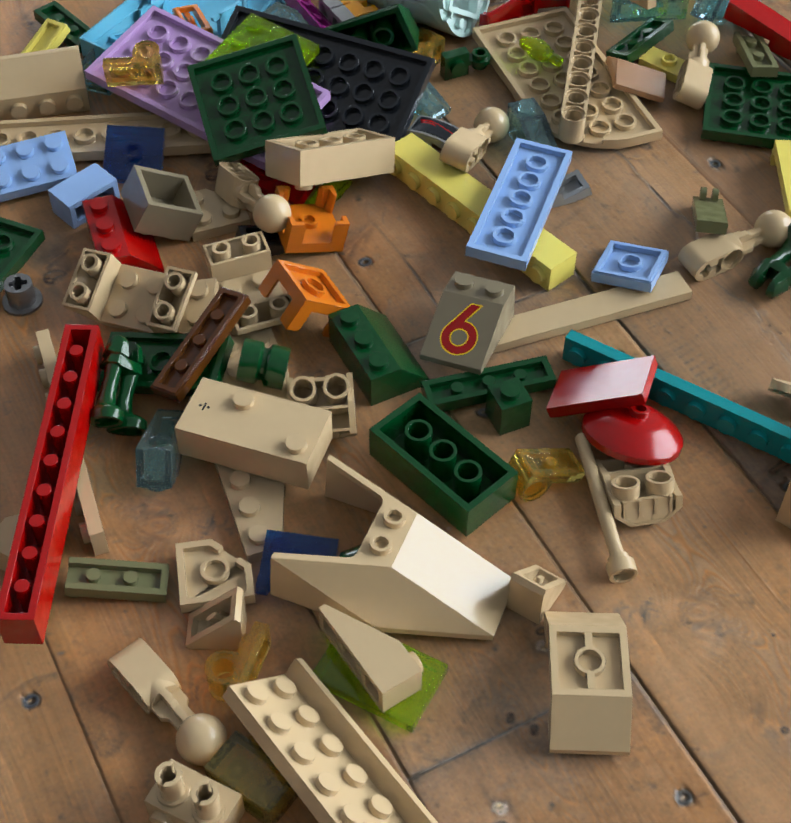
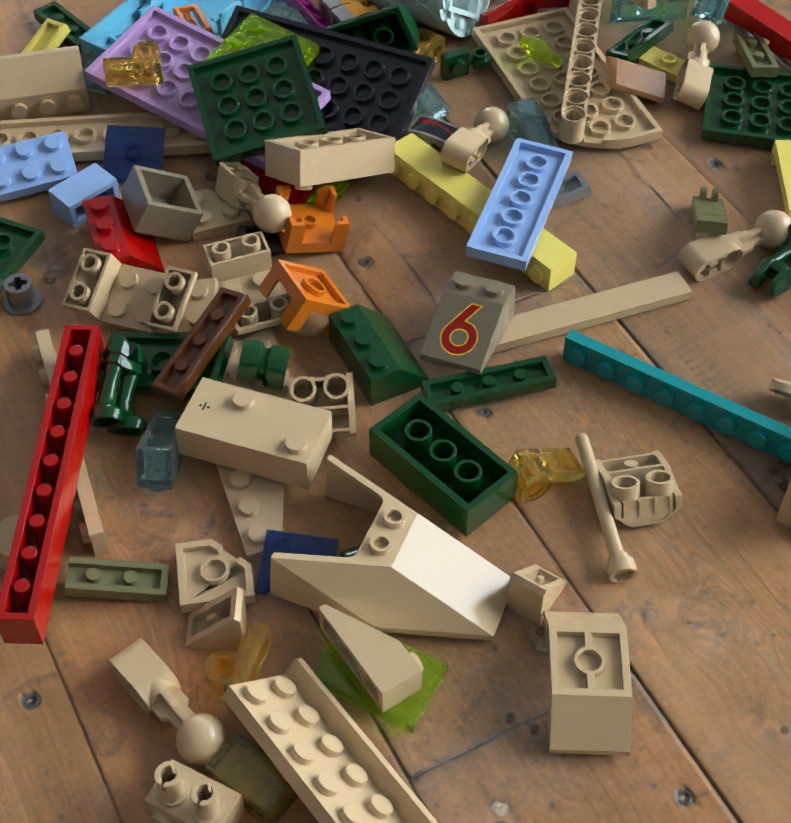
(508, 406): dark green brick -> none
(602, 387): tile -> none
(630, 266): light blue tile -> none
(634, 435): red dish -> none

